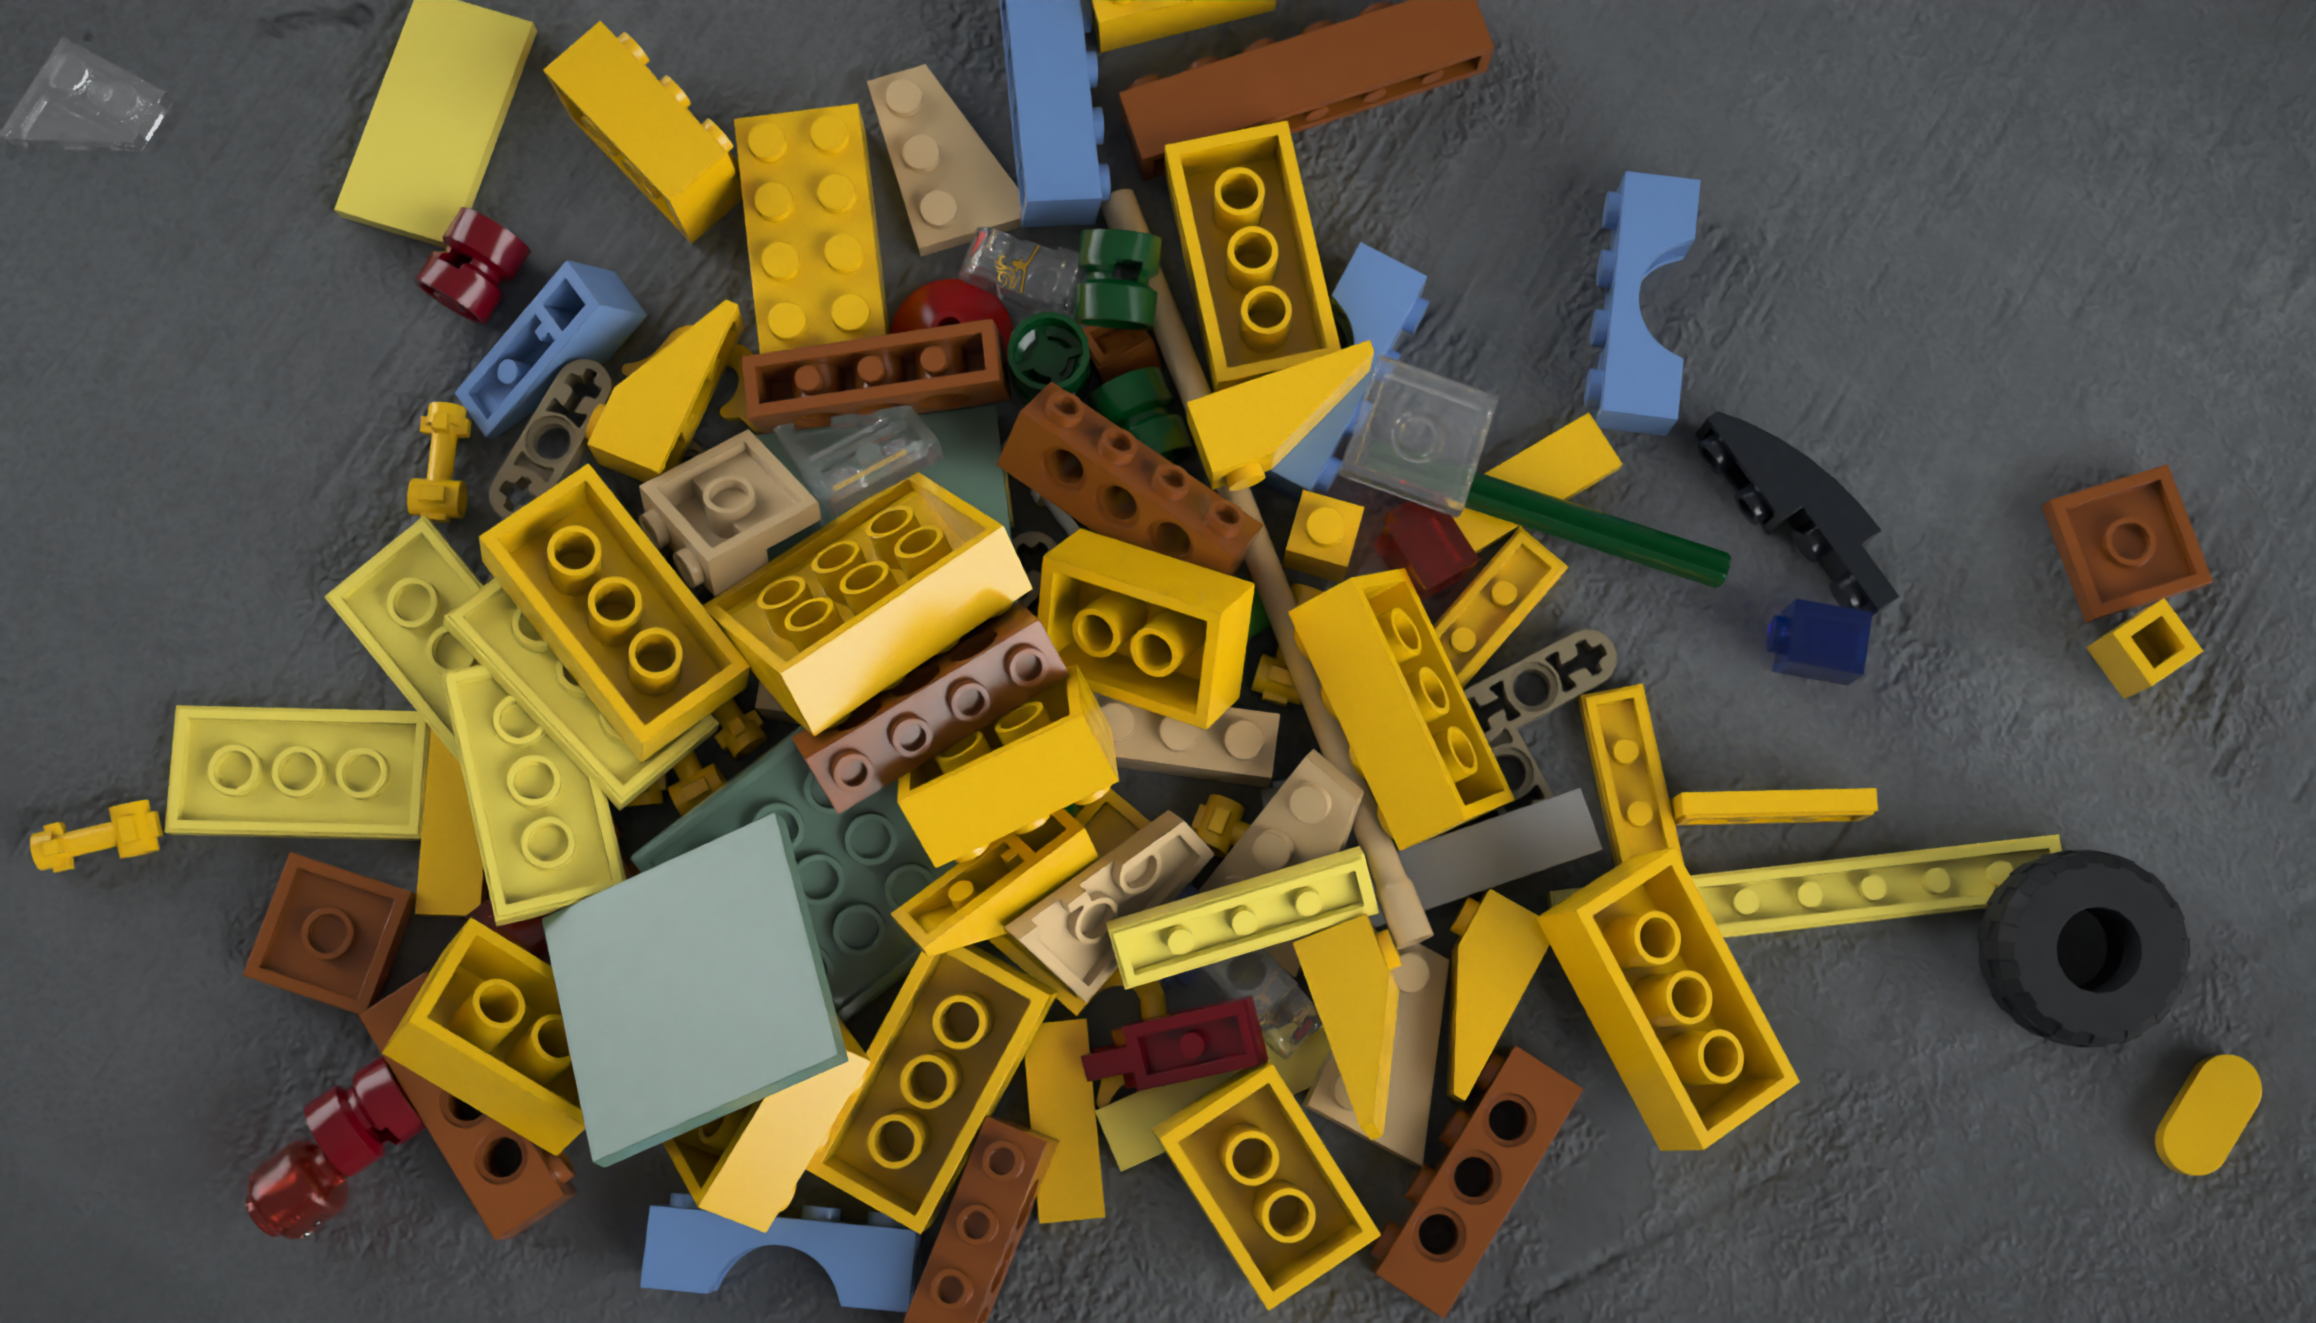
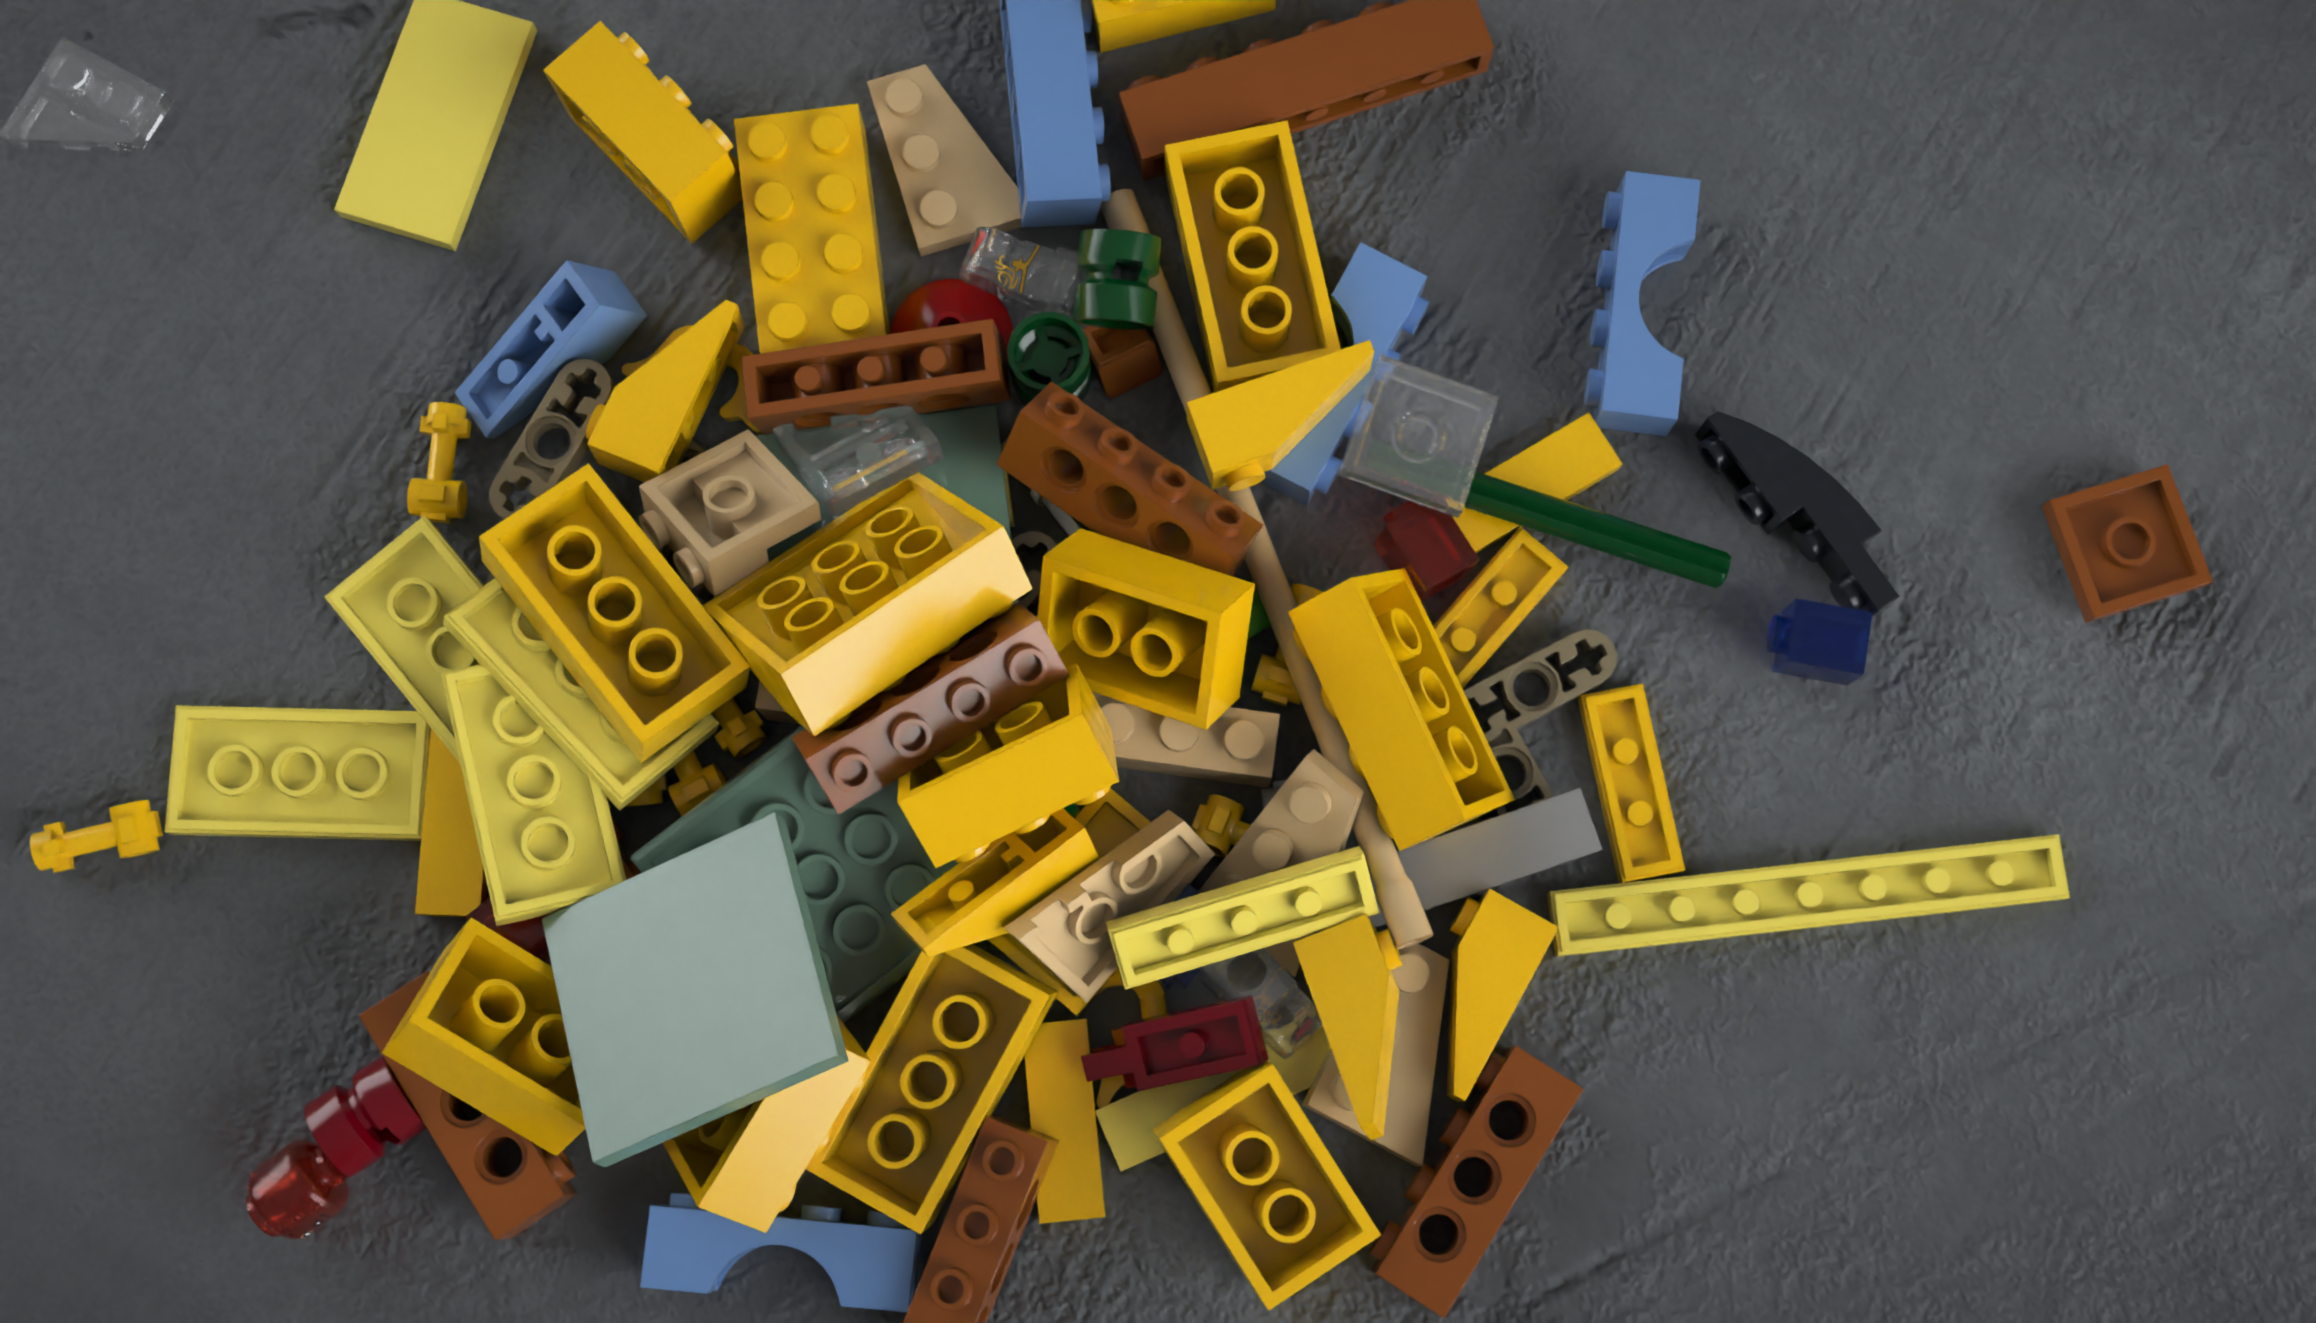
(330, 934): dark orange plate -> none
(472, 266): dark red wheel -> none
(1141, 406): dark green wheel -> none
(1322, 536): yellow brick -> none
(1668, 1001): yellow brick -> none
(1774, 806): yellow tile -> none
(2143, 959): black tyre -> none
(2144, 649): yellow brick -> none
(2208, 1115): yellow tile -> none

